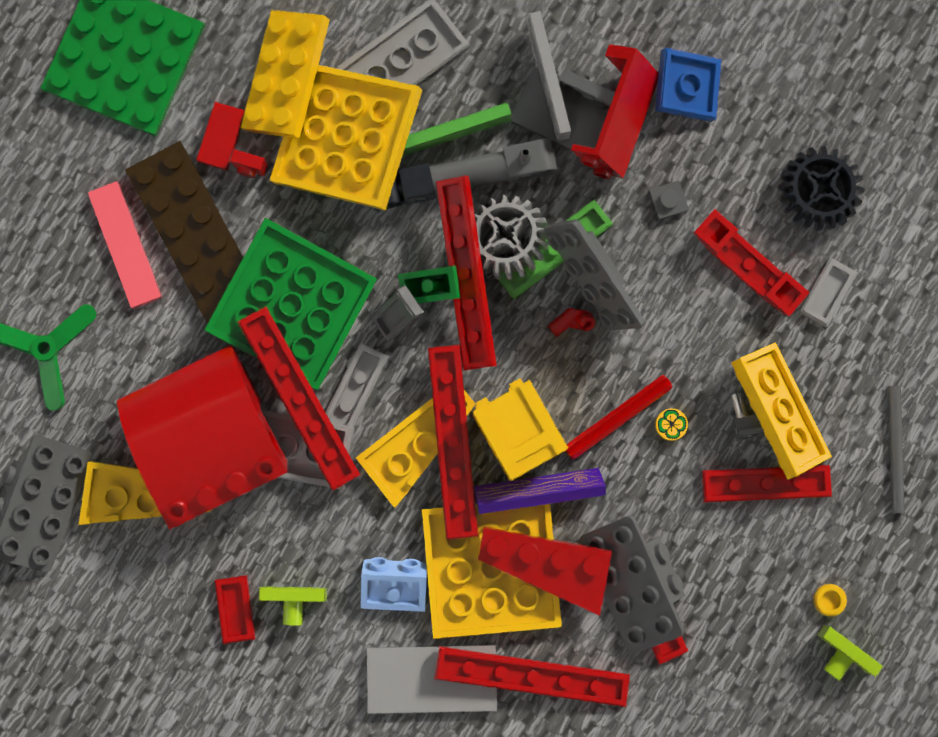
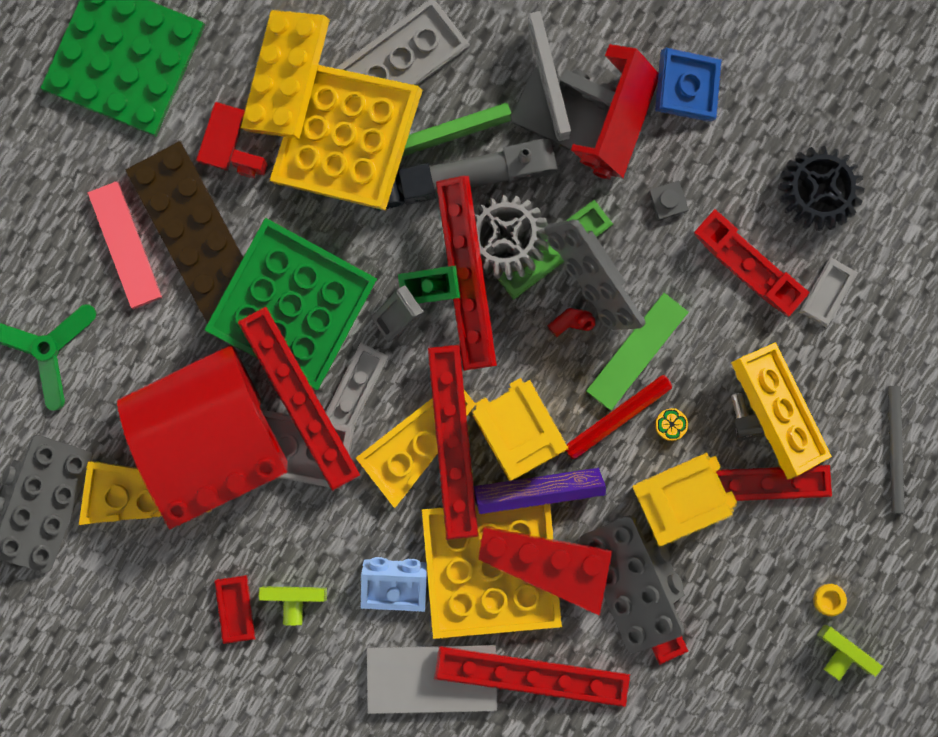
(637, 352): none -> bright green tile
(684, 498): none -> yellow container

